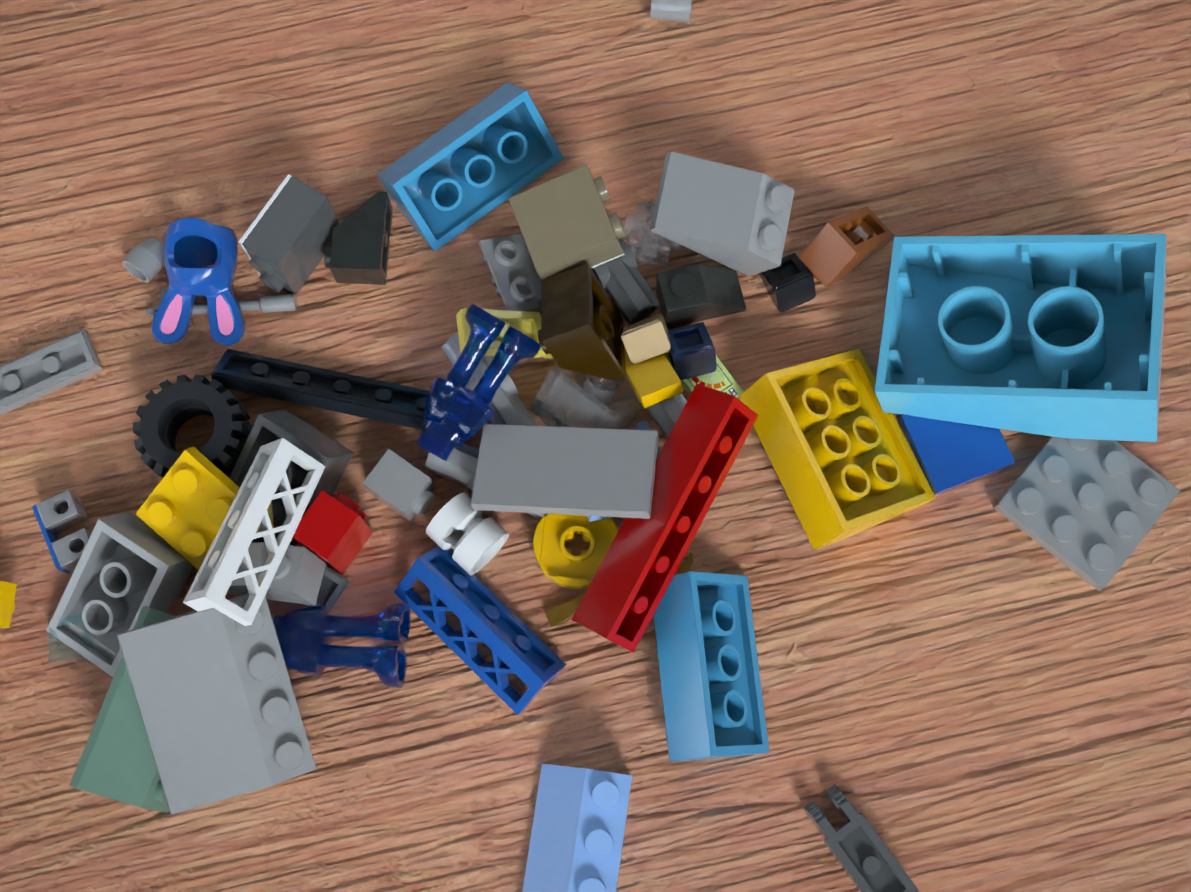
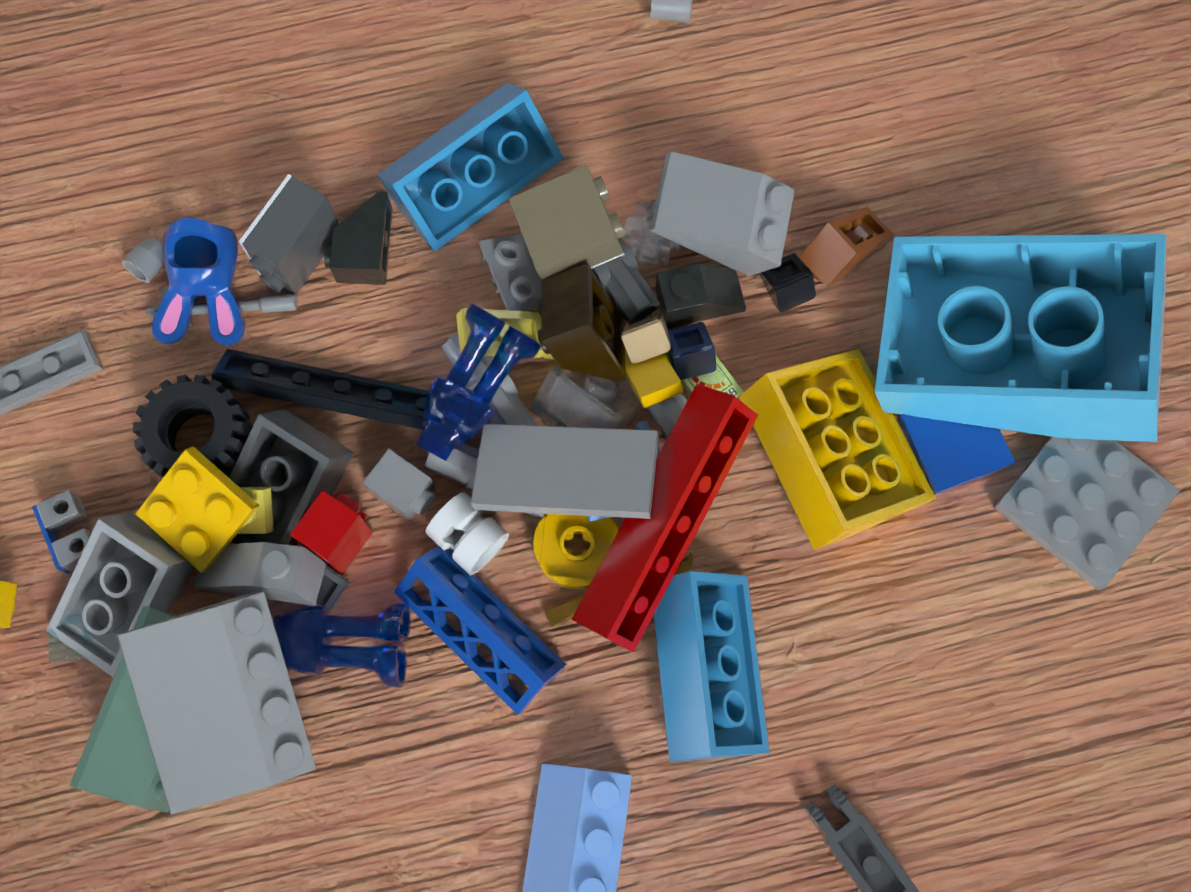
(240, 528): white fence -> none

